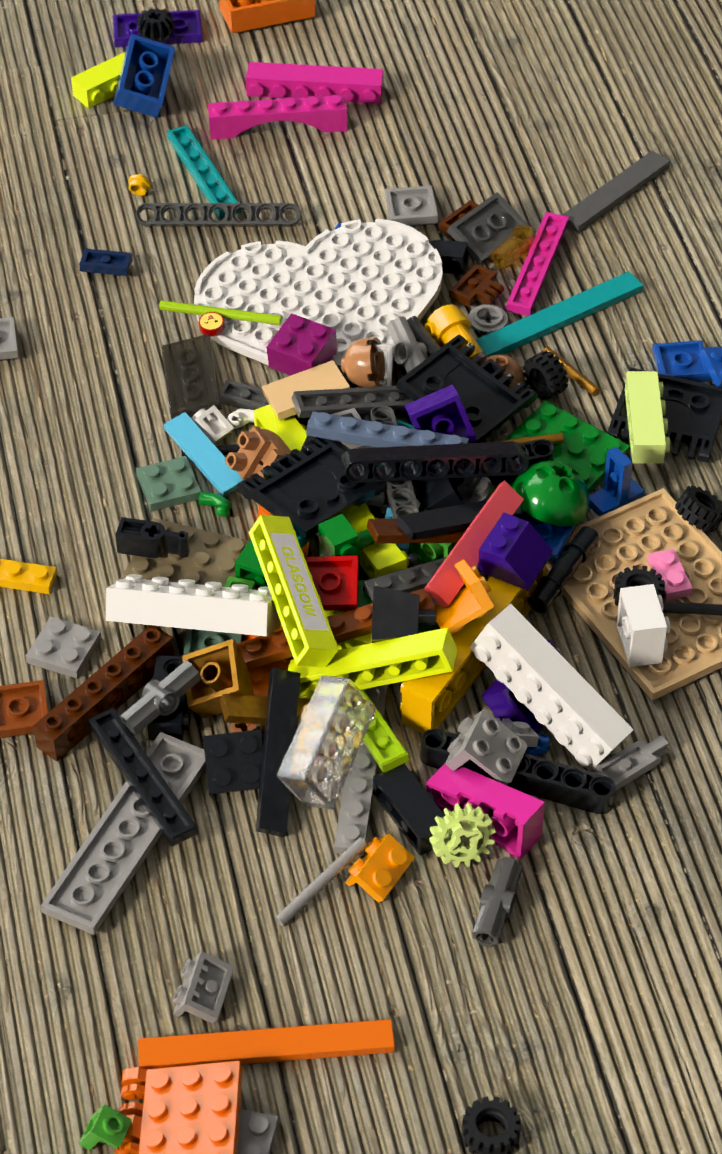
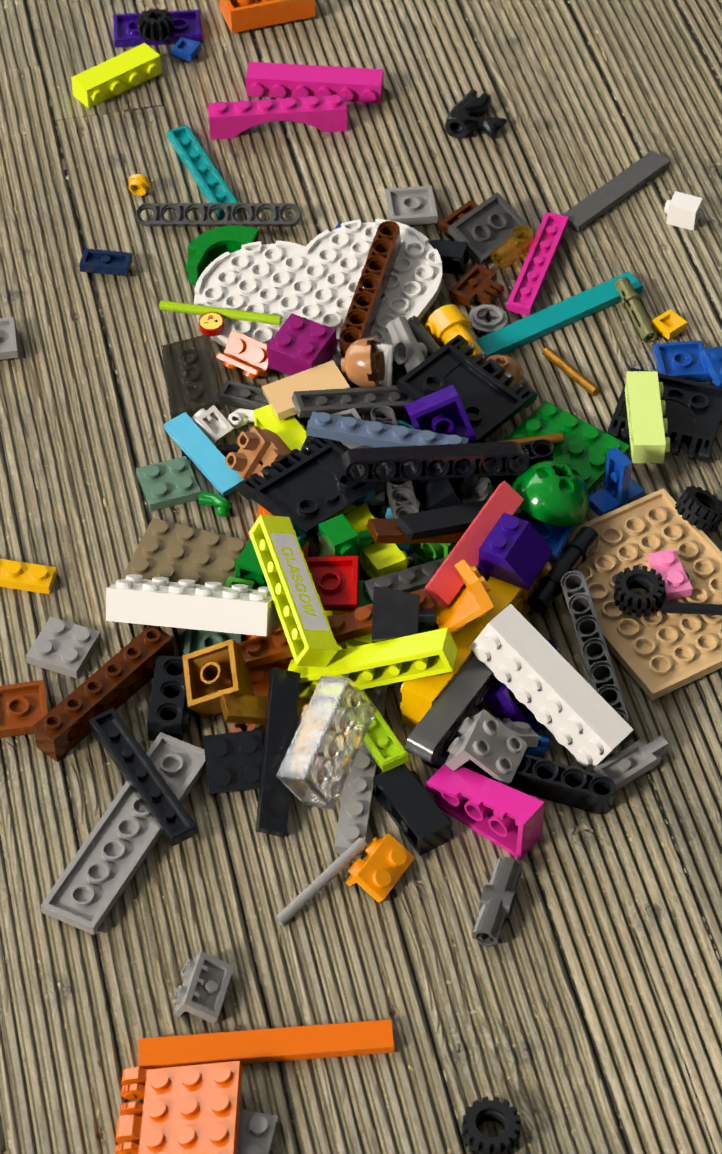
(105, 1127): bright green bracket -> none
(144, 75): blue brick -> none
(149, 539): black piece -> none
(160, 697): dark grey piece -> none
(186, 49): none -> blue plate
(214, 243): none -> green arch
(246, 354): none -> bracket
(371, 285): none -> reddish brown beam
(450, 709): none -> dark grey beam
(462, 835): yellowish green gear -> none
(465, 116): none -> black piece
(545, 375): black tyre -> none
(593, 643): none -> dark grey beam
(632, 302): none -> olive pin
(642, 625): white brick -> none
(669, 324): none -> yellow plate
(683, 210): none -> white brick

